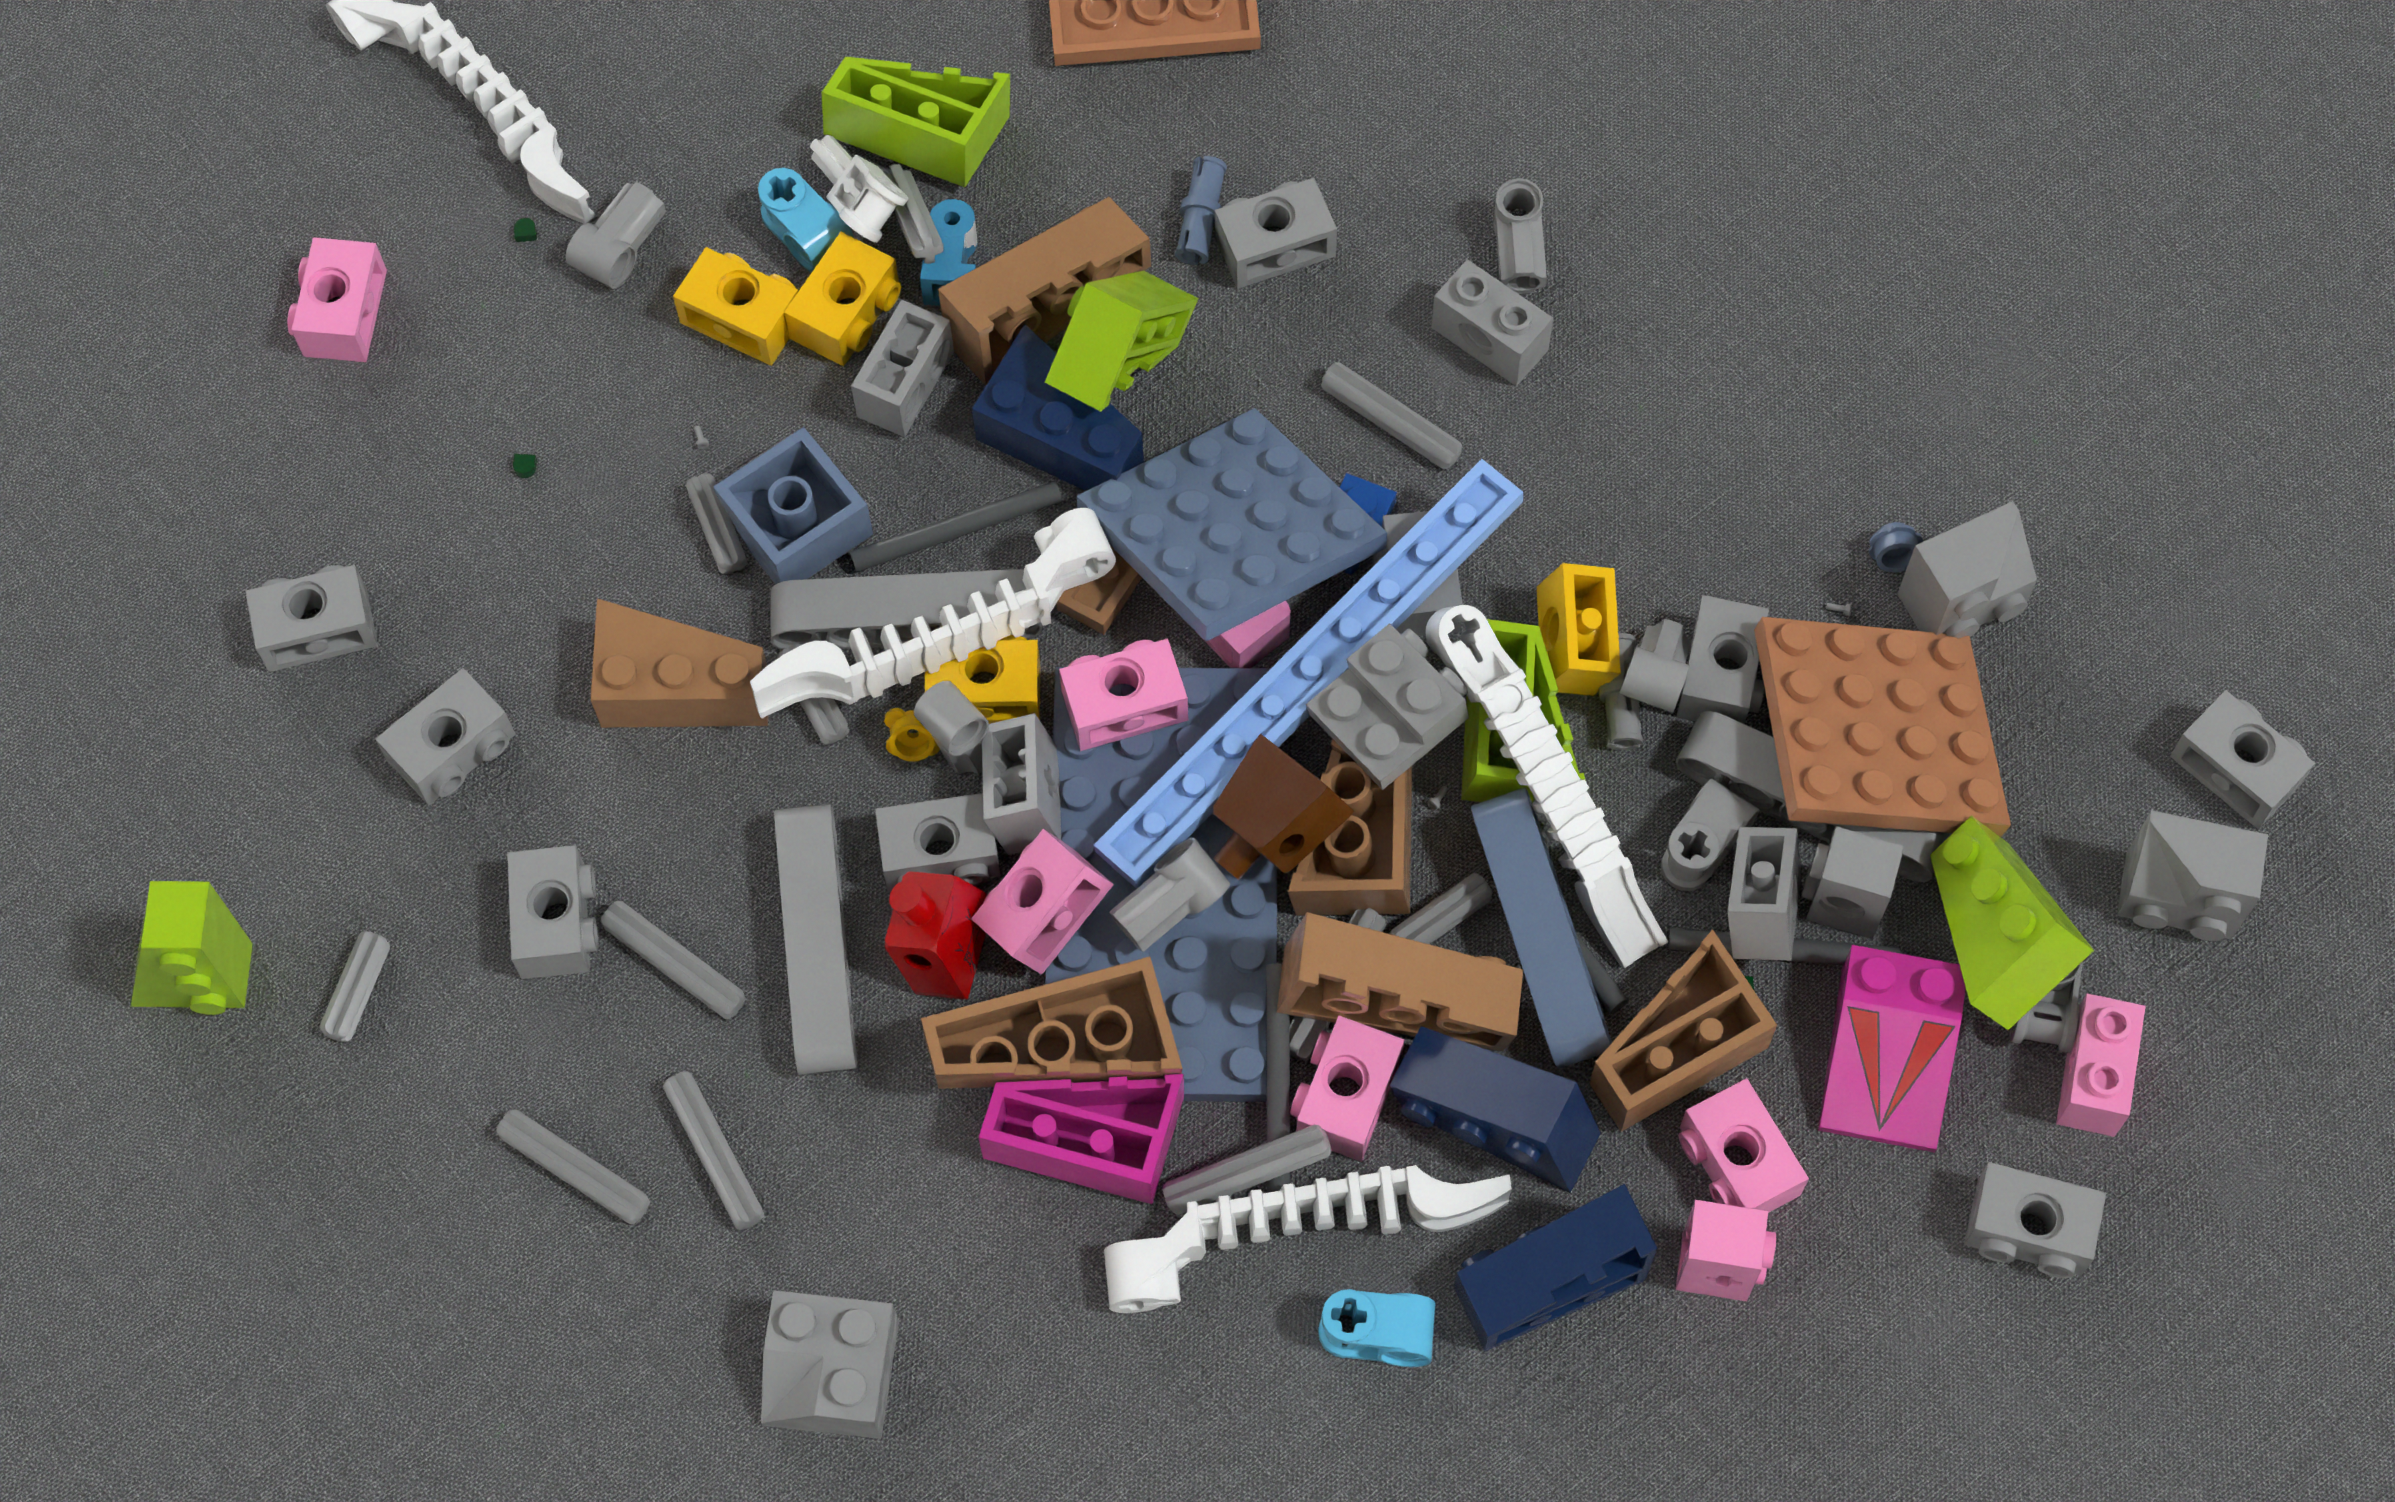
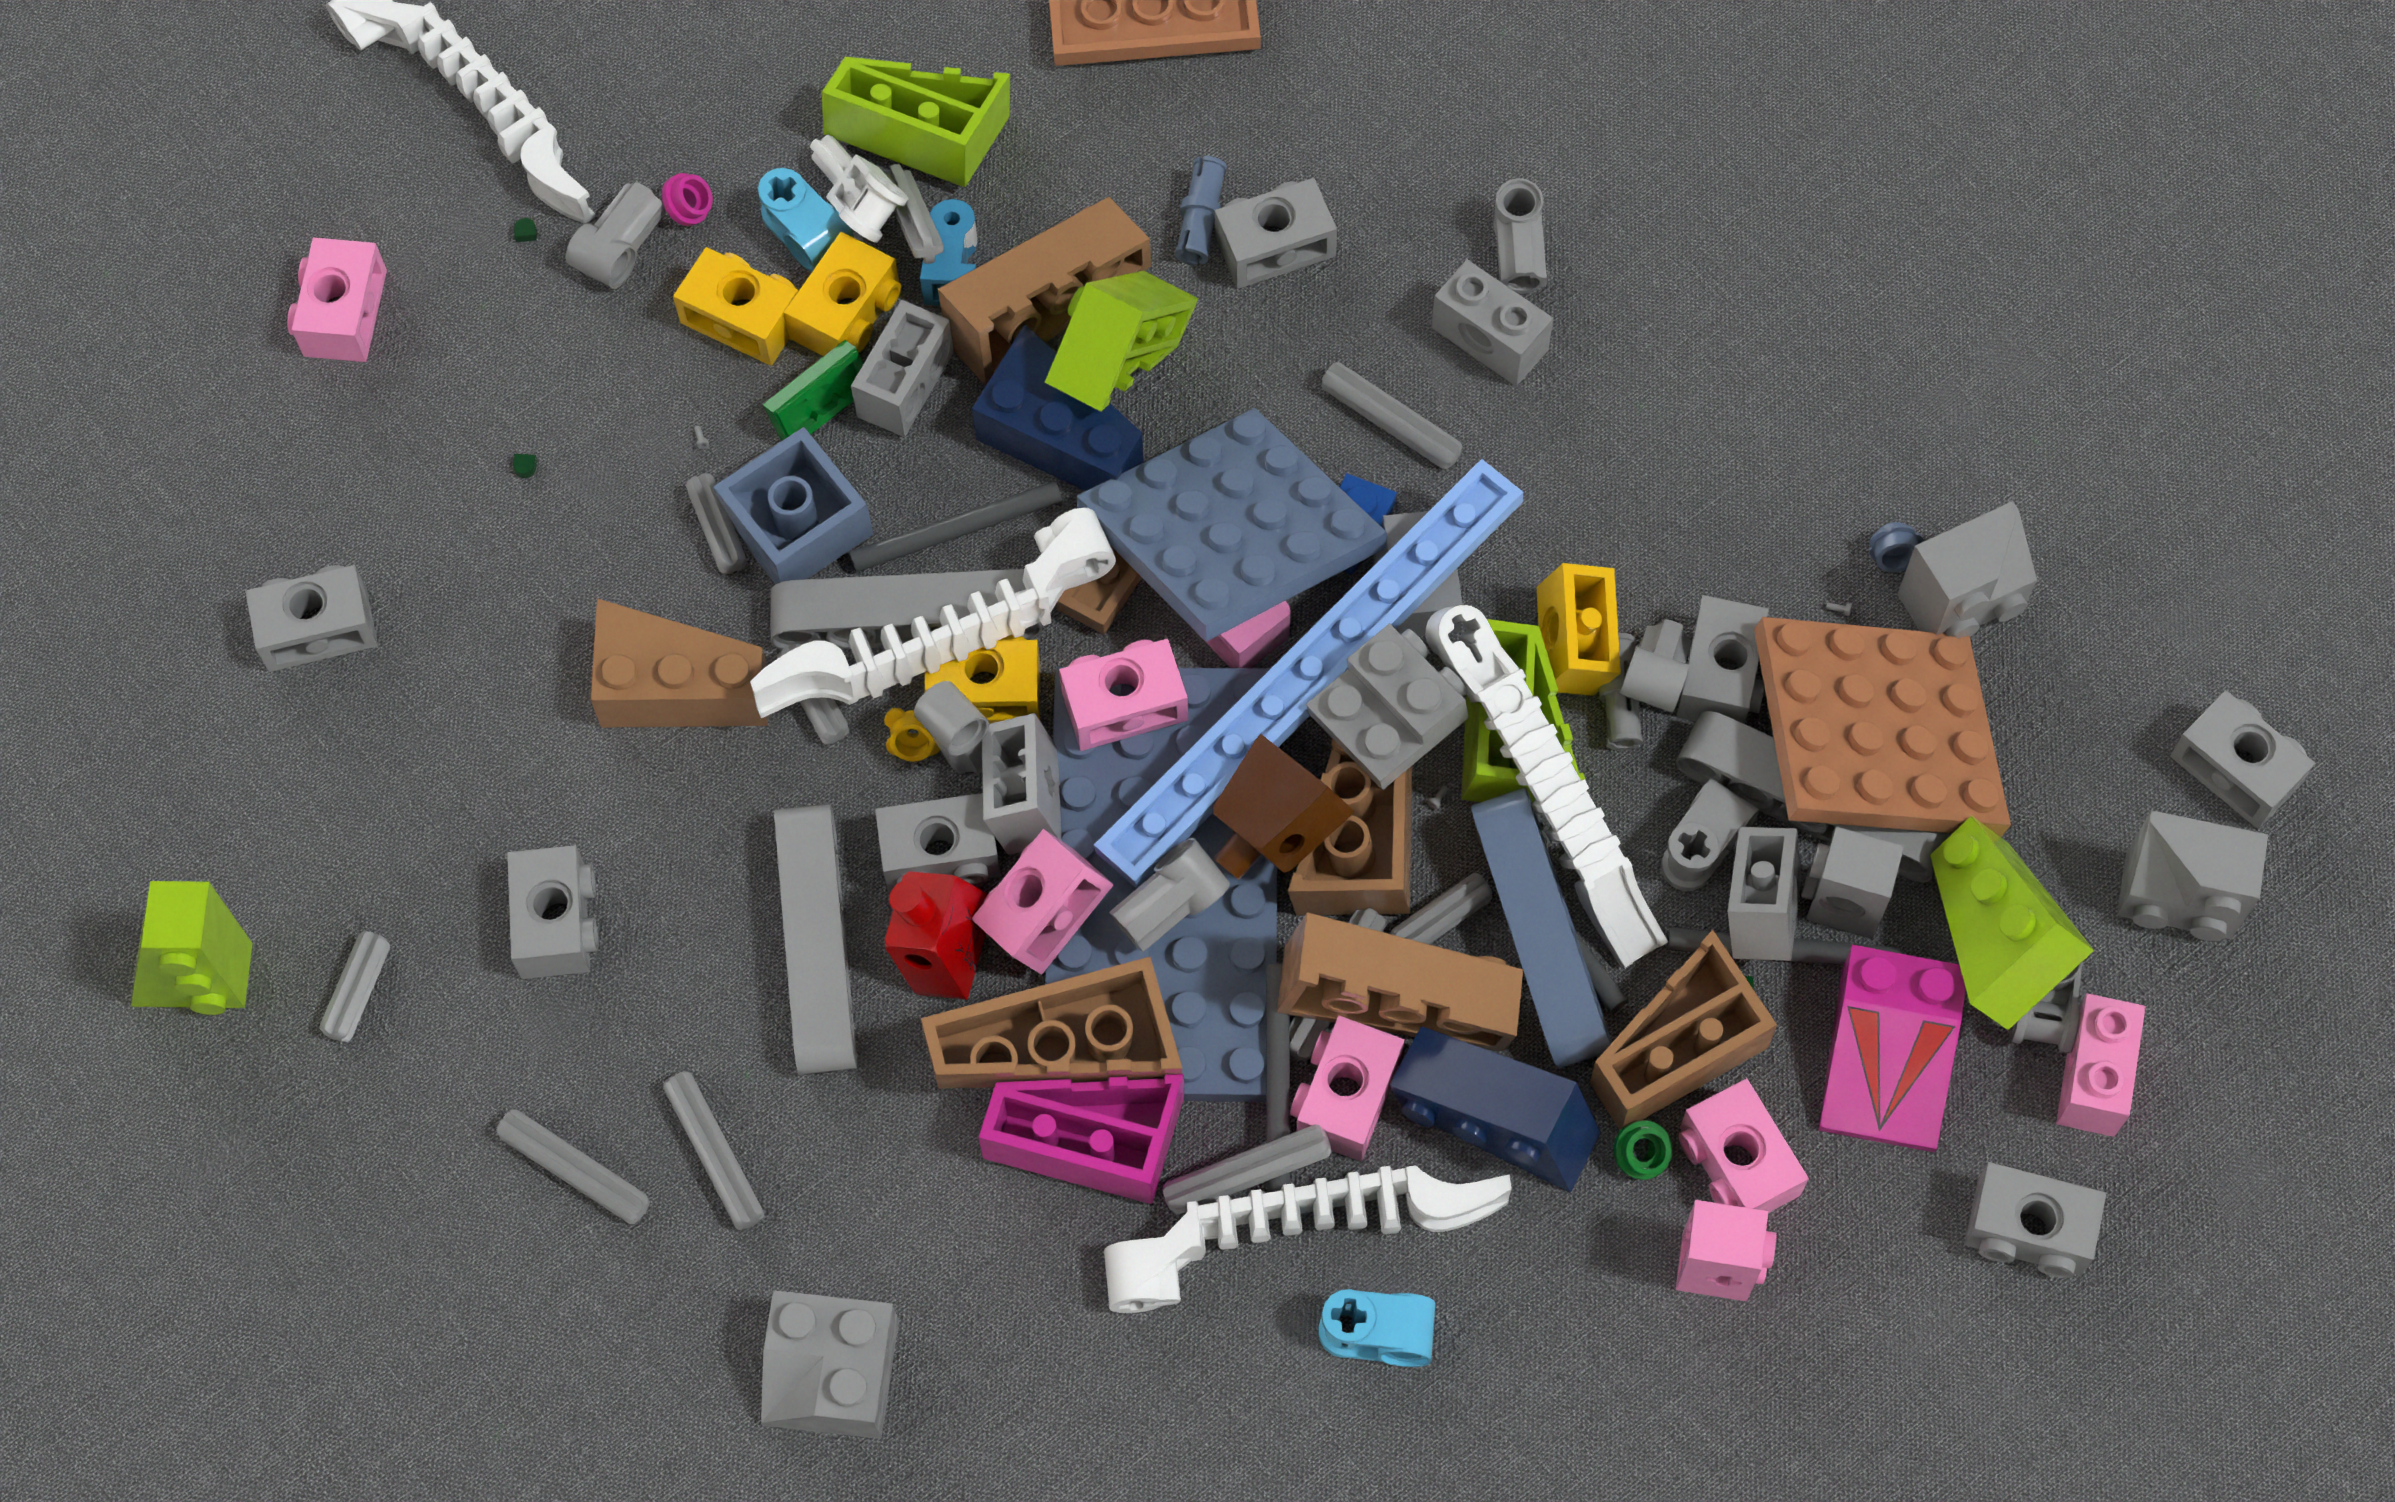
(453, 708): light grey brick -> none
(673, 959): light grey axle -> none
(687, 198): none -> dark pink plate
(816, 393): none -> green plate
(1556, 1269): dark blue wedge -> none
(1658, 1154): none -> green plate

